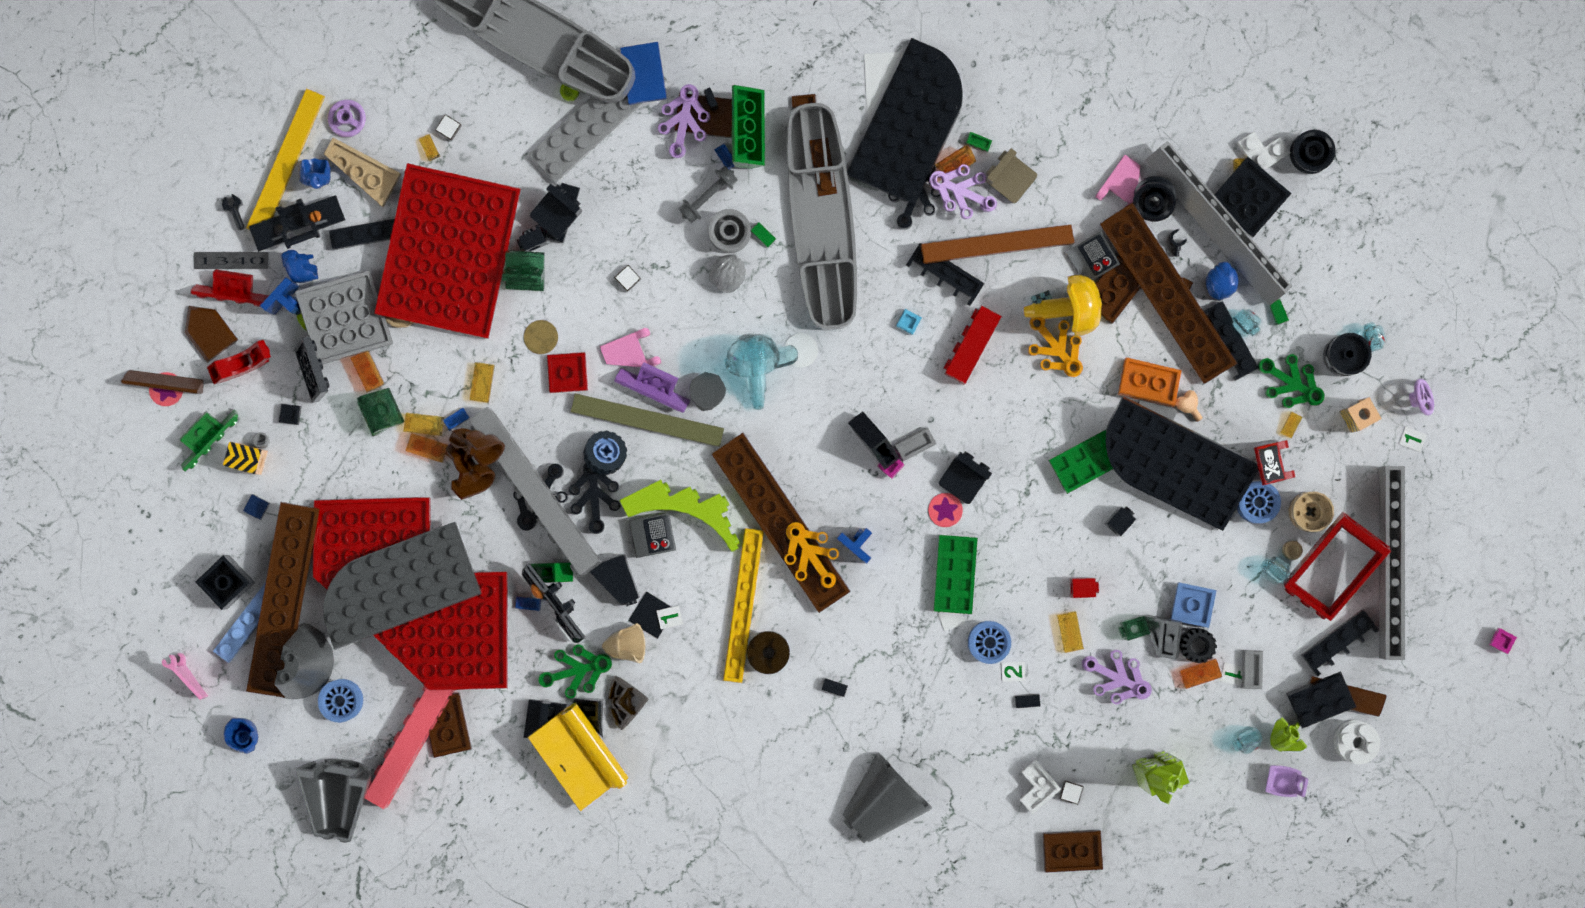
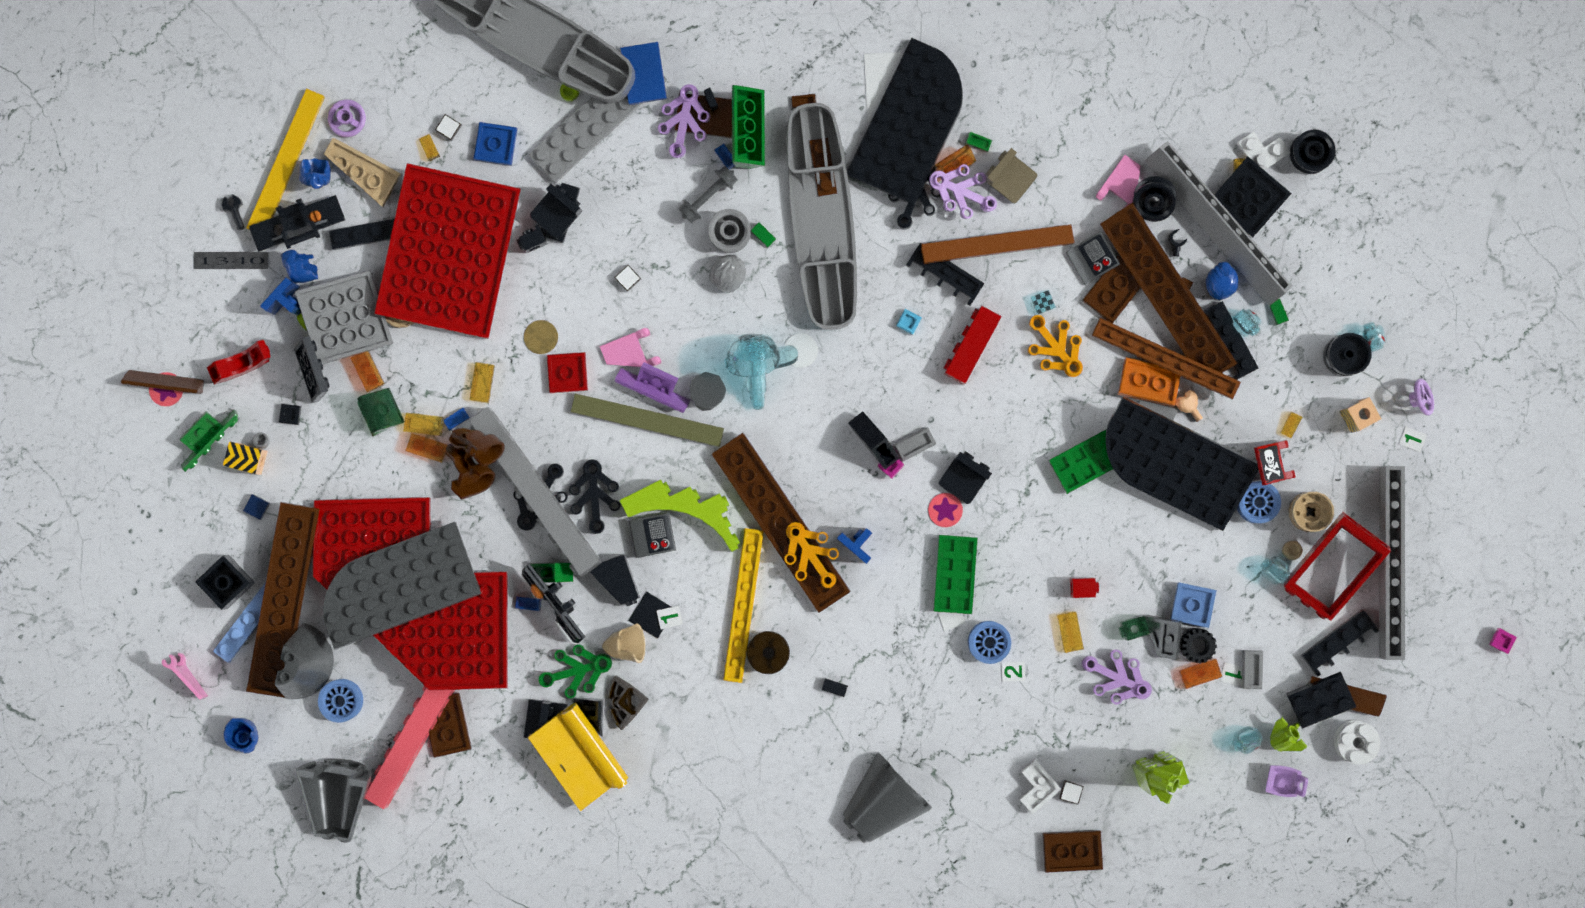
(208, 332): reddish brown tile -> none
(230, 286): red bracket -> none
(495, 143): none -> blue tile
(524, 270): clear green bracket -> none
(605, 452): black wheel -> none
(1026, 701): black piece -> none
(1082, 304): yellow piece -> none
(1120, 520): black brick -> none
(1166, 358): none -> dark orange tile
(1294, 382): green plant -> none

